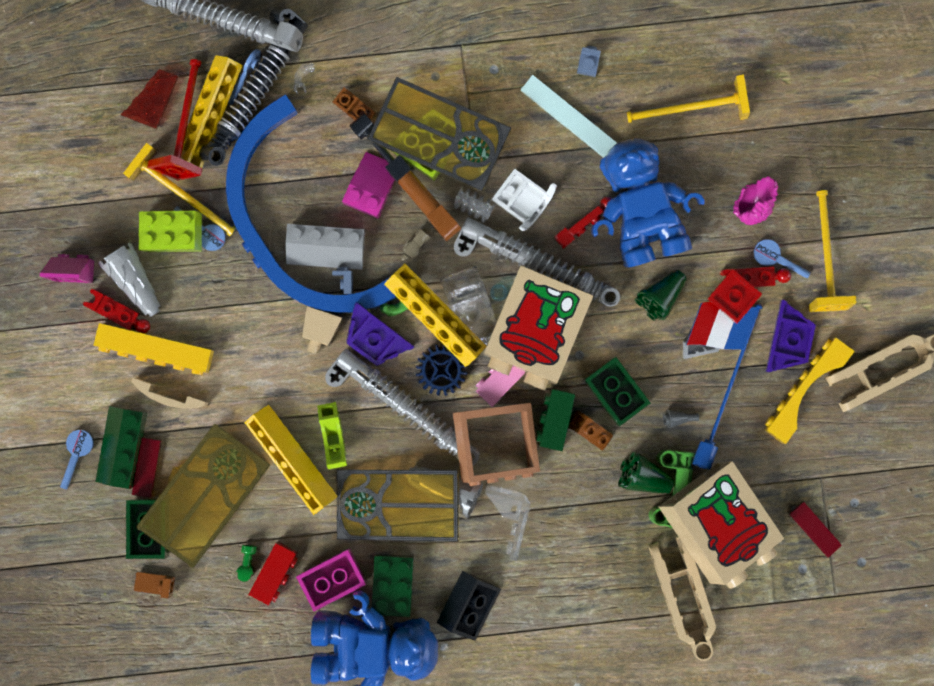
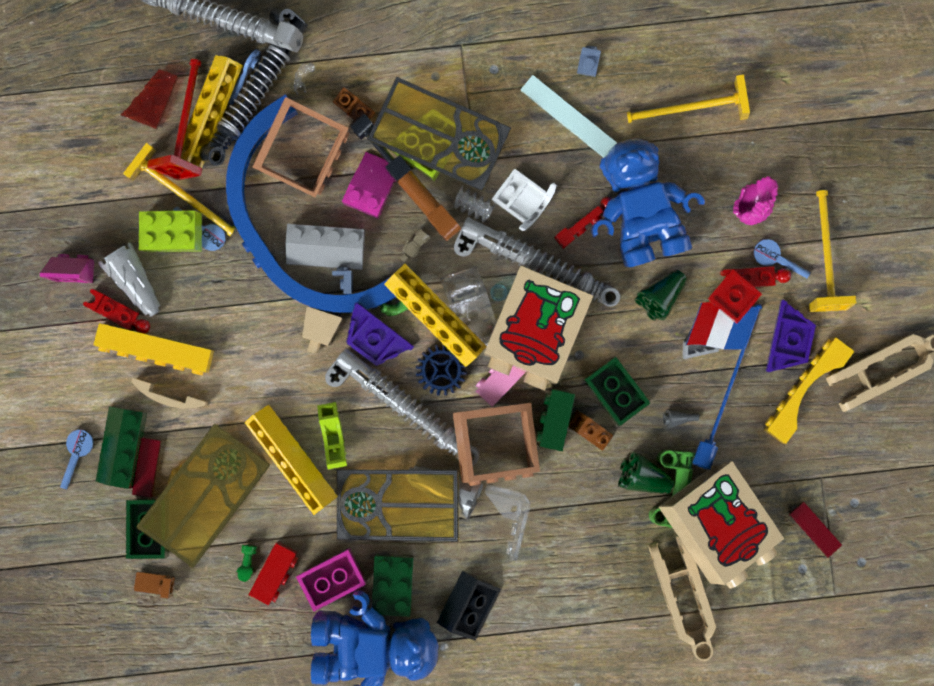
(333, 154): none -> nougat window

